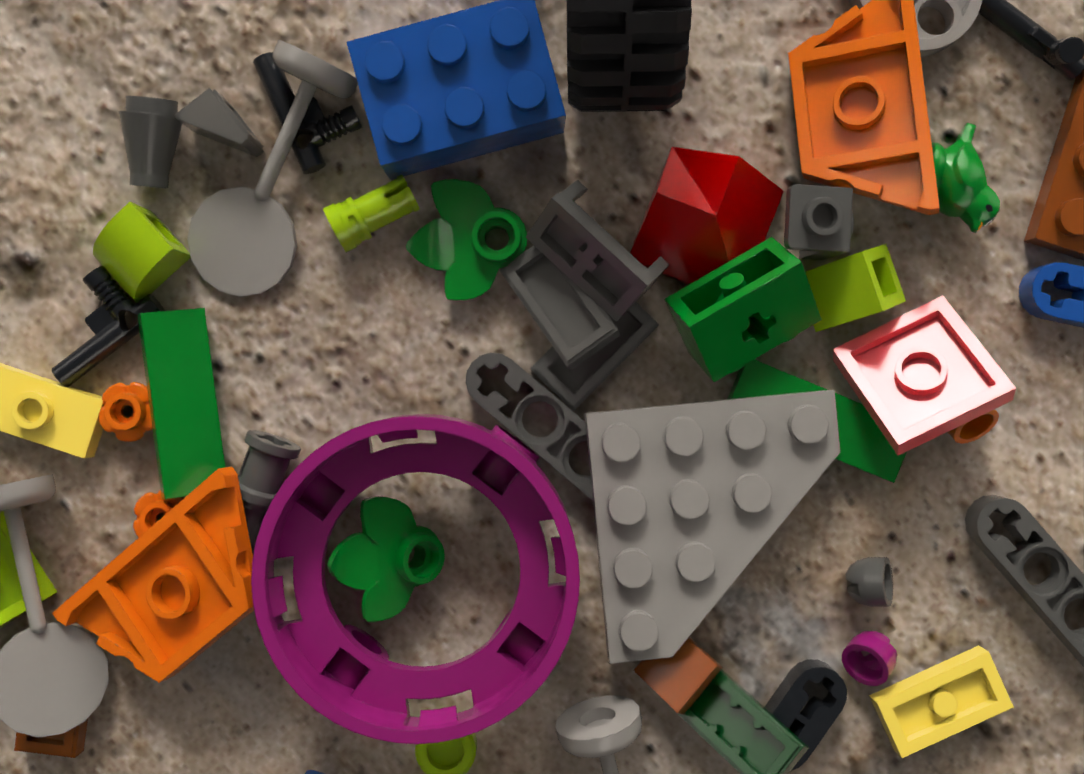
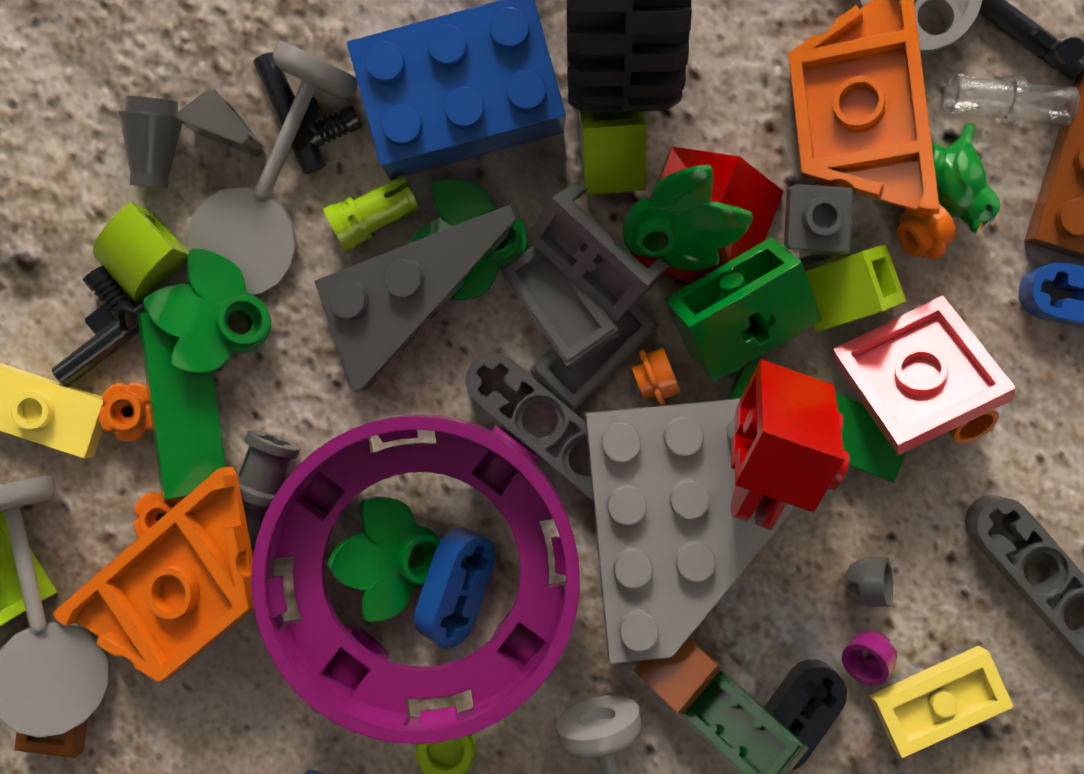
(200, 313): none -> green plate
(388, 298): none -> dark grey wing
(454, 587): none -> blue beam
(613, 151): none -> lime brick
(655, 376): none -> orange plate
(683, 222): none -> green plate
(785, 444): none -> red brick
(926, 234): none -> orange plate
(1010, 100): none -> clear pin

